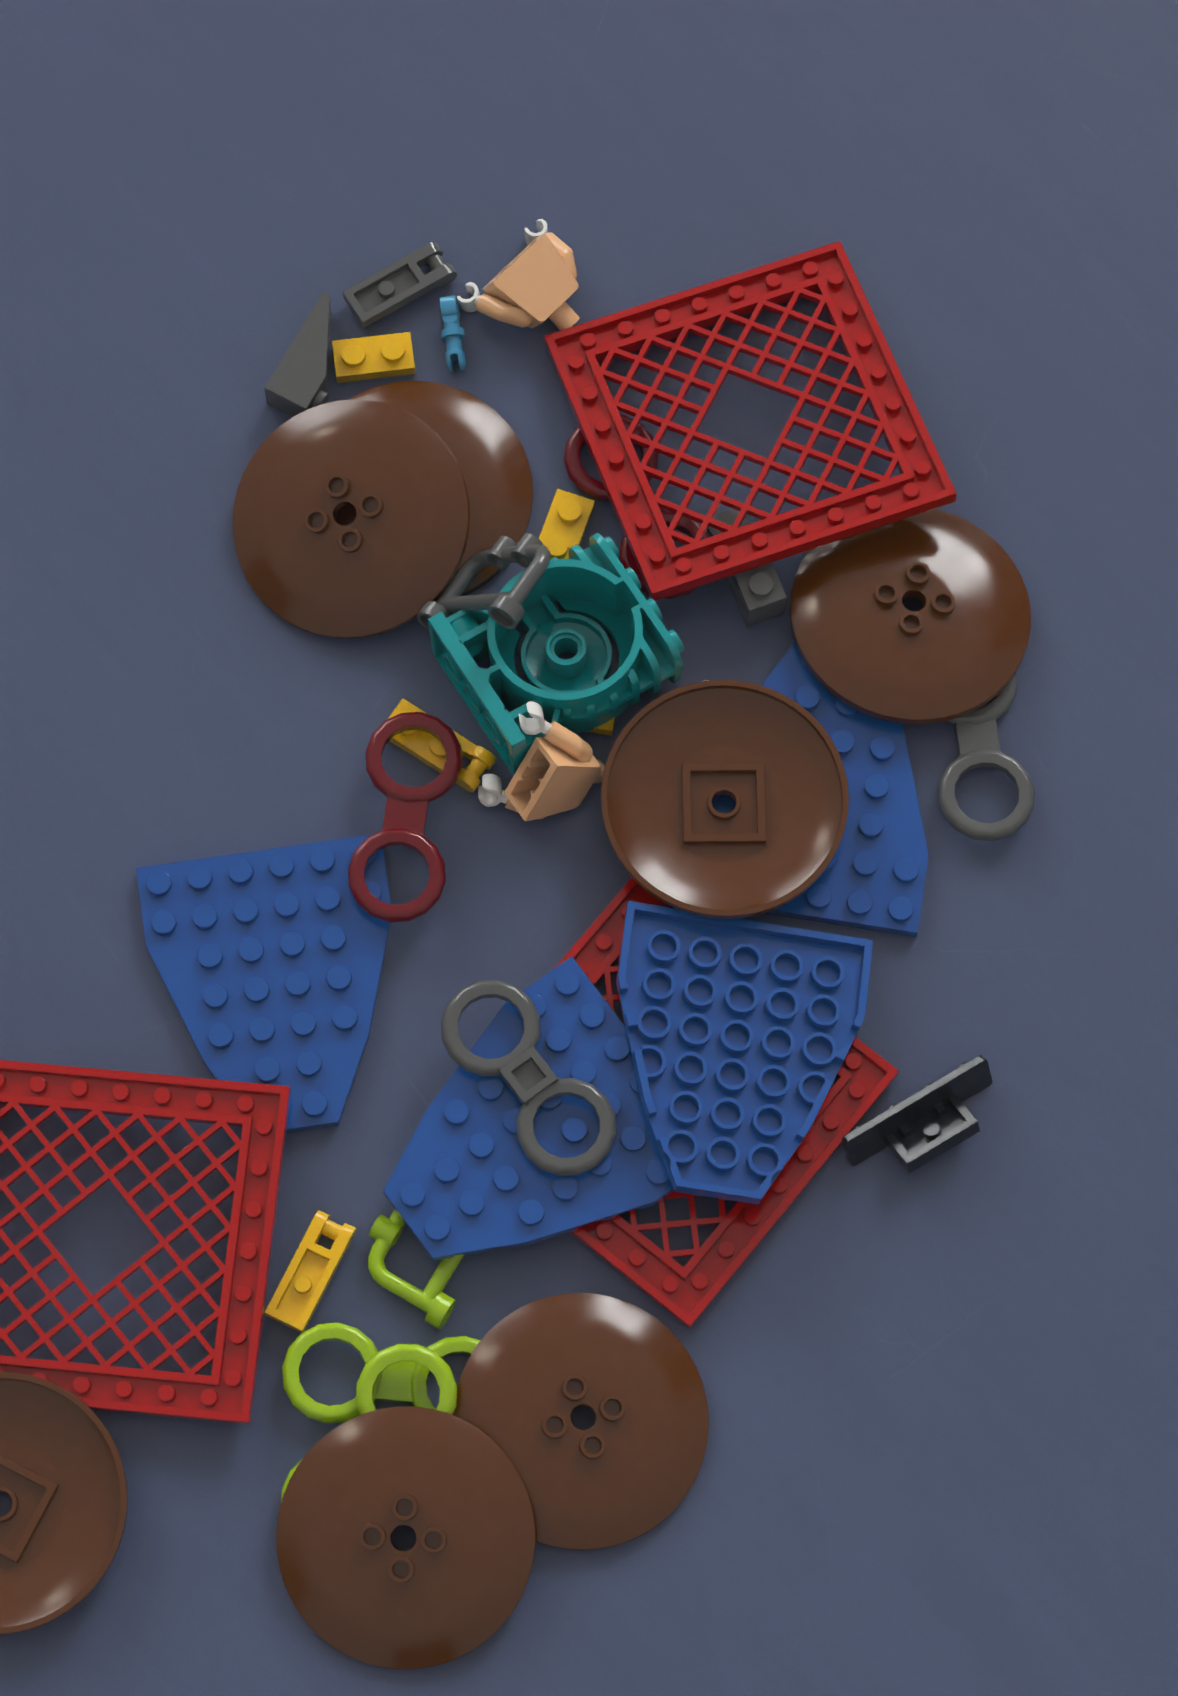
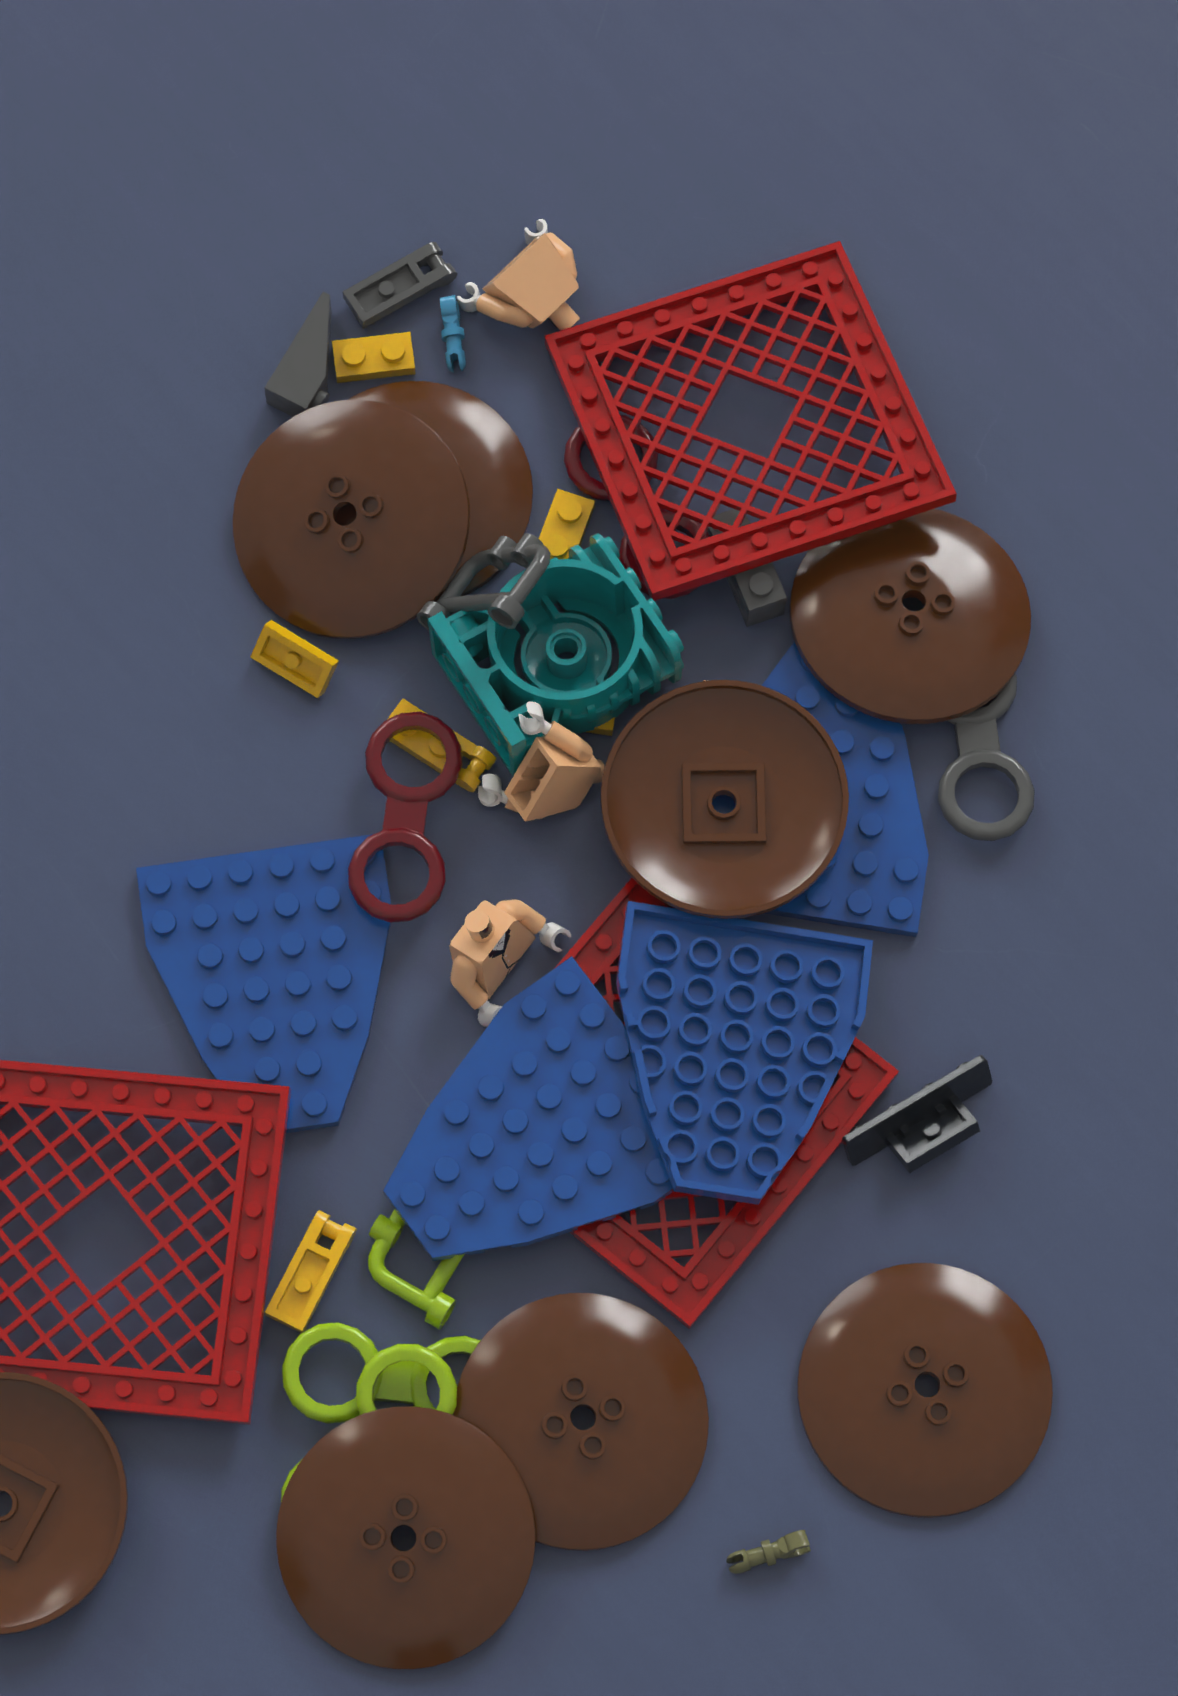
(294, 659): none -> yellow plate
(490, 948): none -> light nougat torso
(528, 1077): dark grey bar -> none
(788, 1546): none -> olive piece
(913, 1449): none -> reddish brown dish

